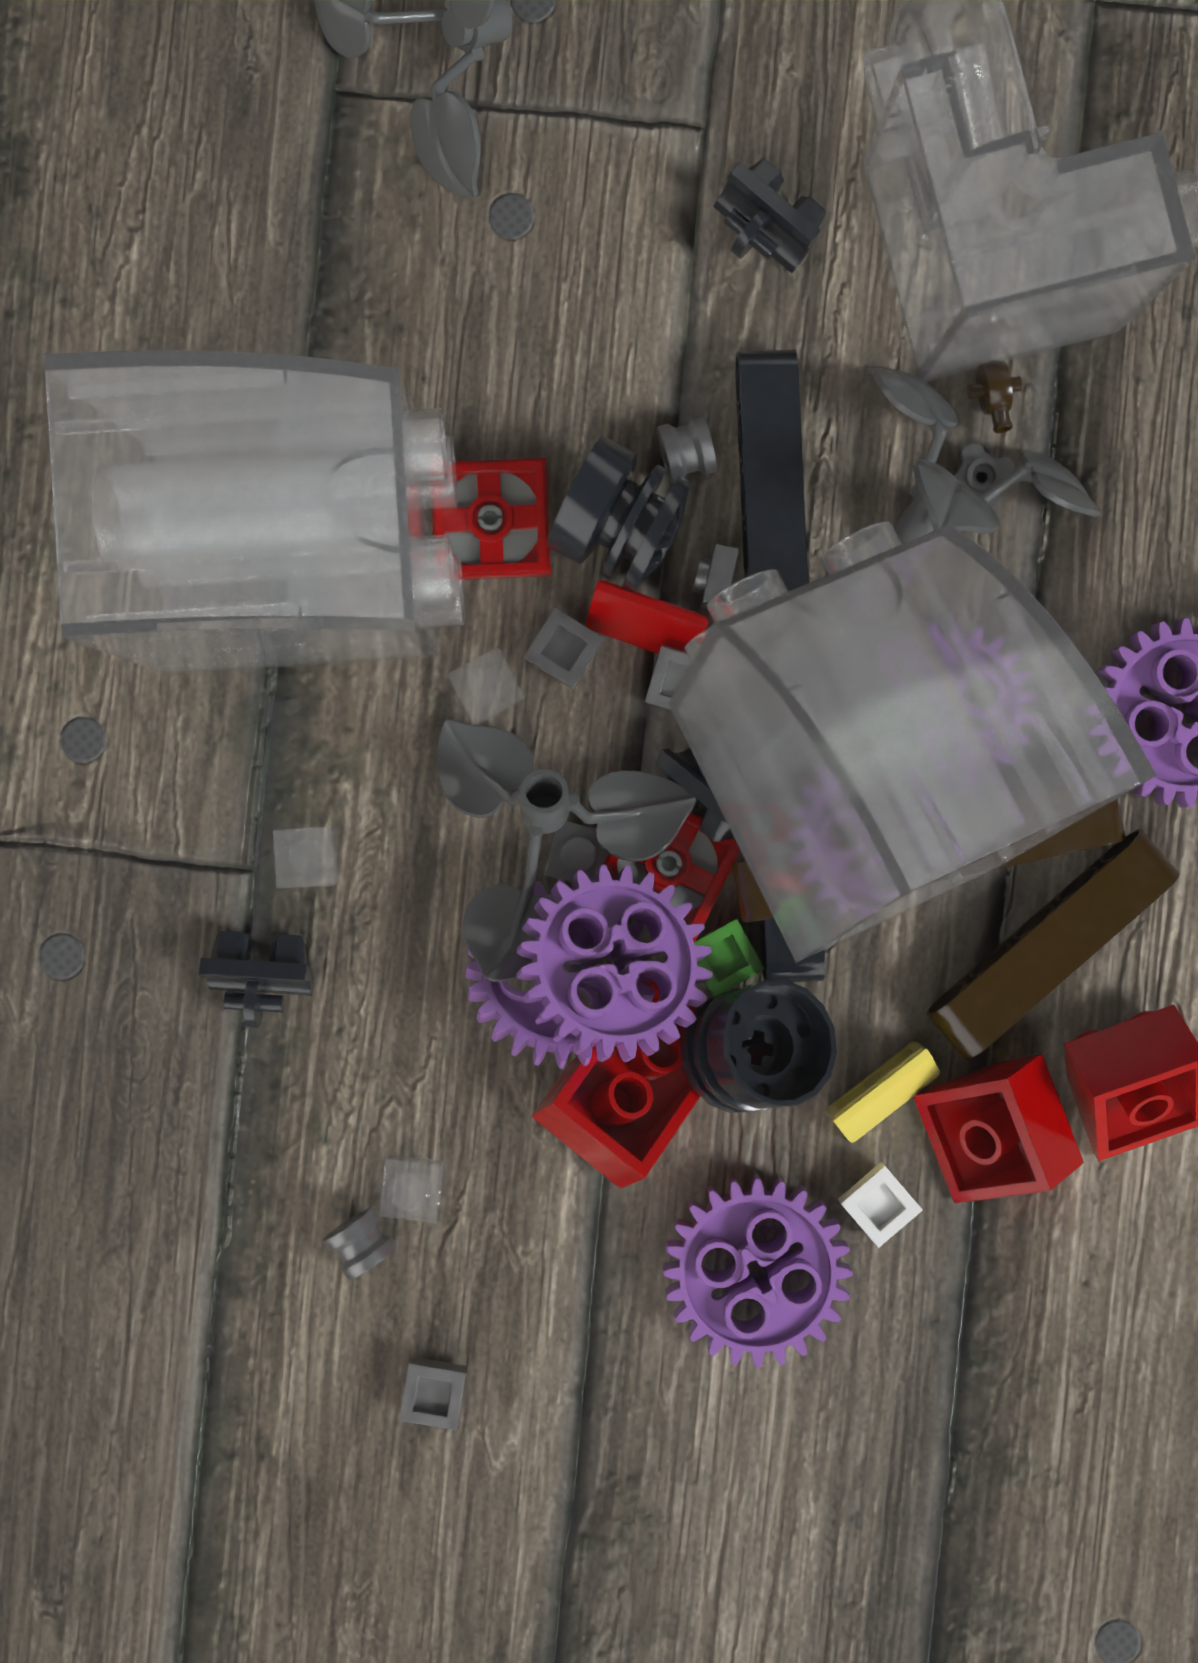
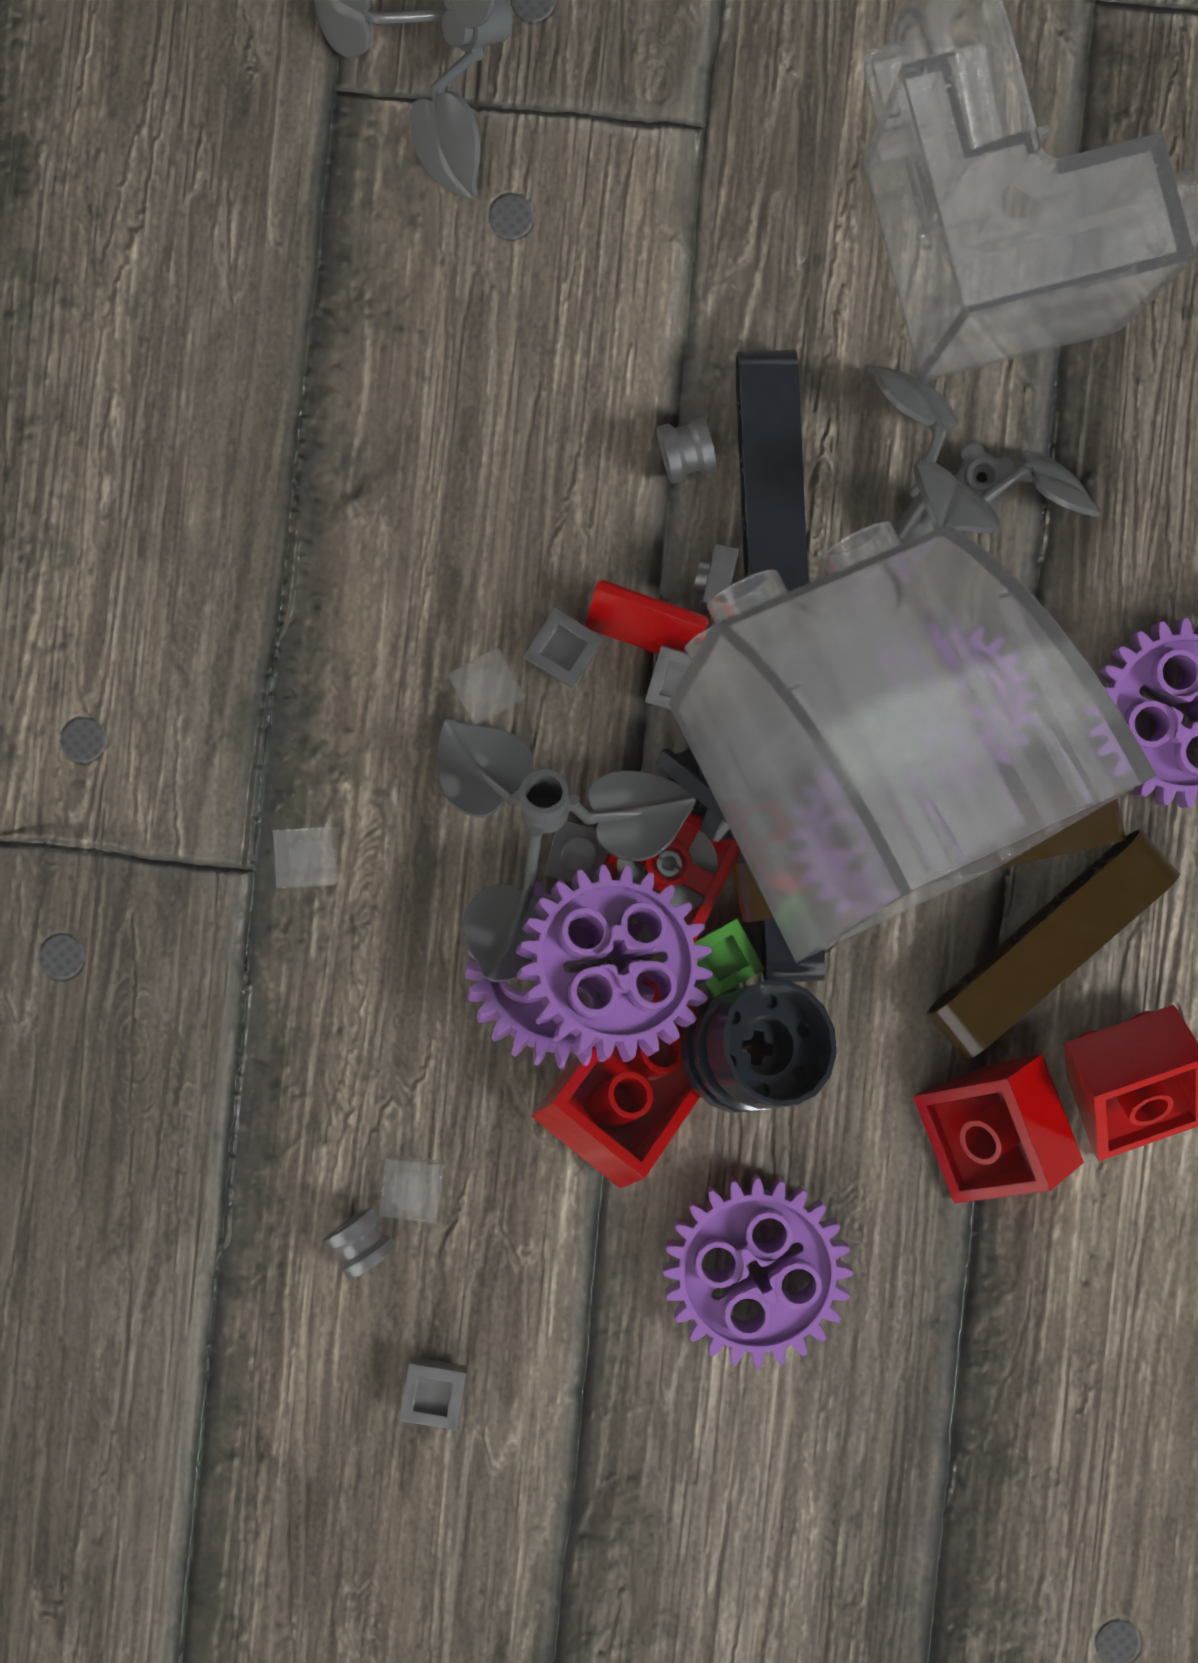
(234, 971): black hips -> none
(248, 510): clear slope -> none
(499, 519): red piece -> none
(618, 514): black wheel -> none
(766, 218): black hips -> none
(880, 1204): white plate -> none
(883, 1091): light yellow slope -> none
(995, 392): dark brown piece -> none

